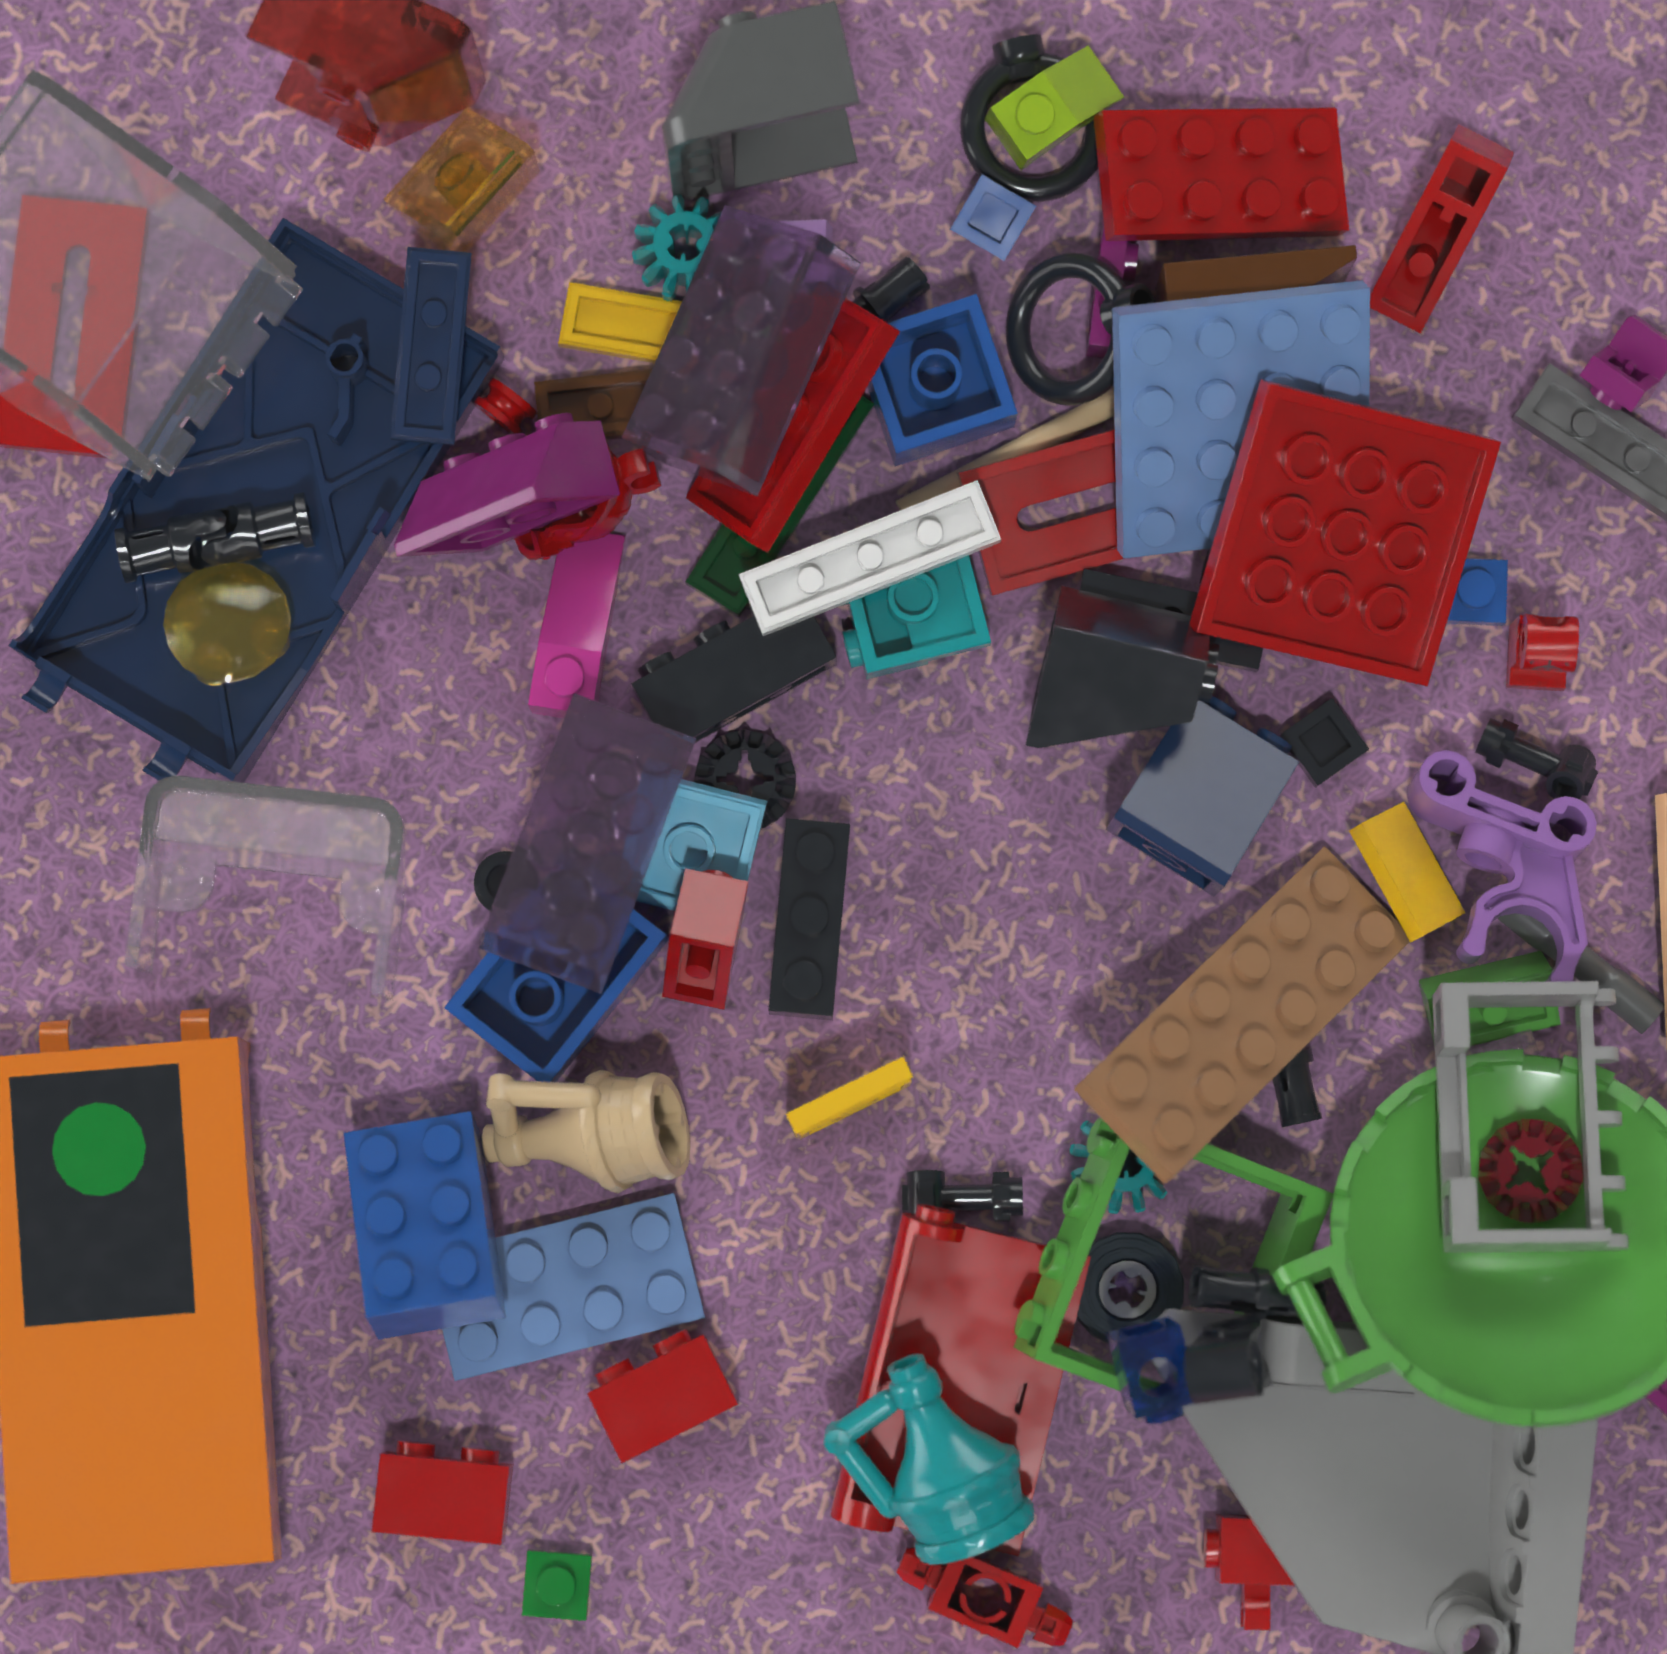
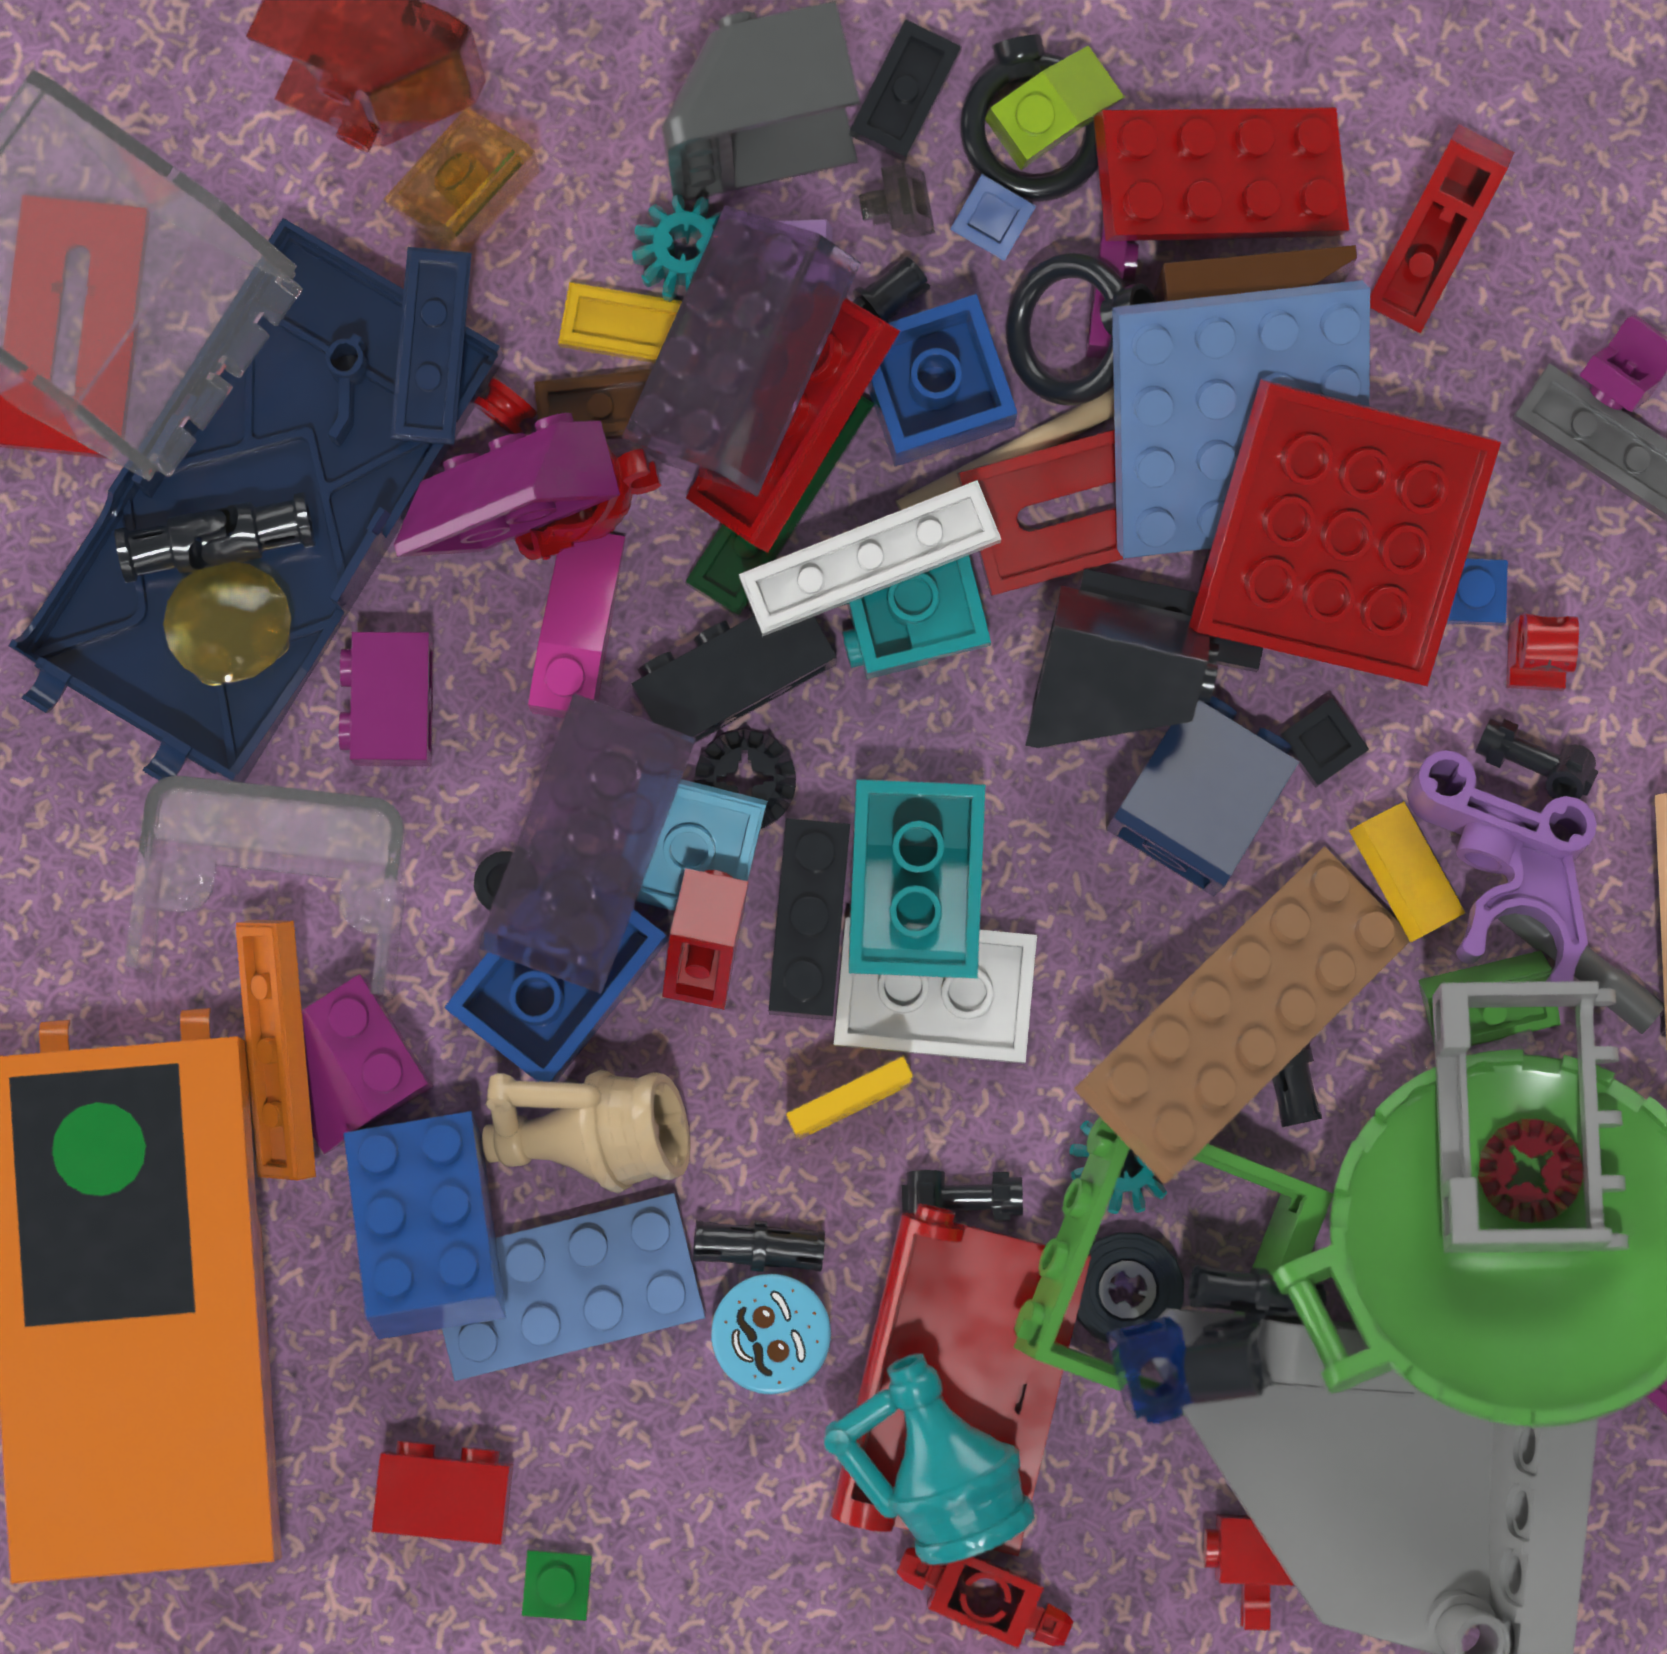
(275, 1049): none -> orange tile
(355, 1063): none -> magenta slope
(389, 699): none -> magenta brick
(662, 1396): red brick -> none
(758, 1246): none -> black pin
(771, 1334): none -> medium azure head
(901, 202): none -> clear smoke tile
(905, 91): none -> black plate
(917, 879): none -> teal slope
(943, 1014): none -> white plate

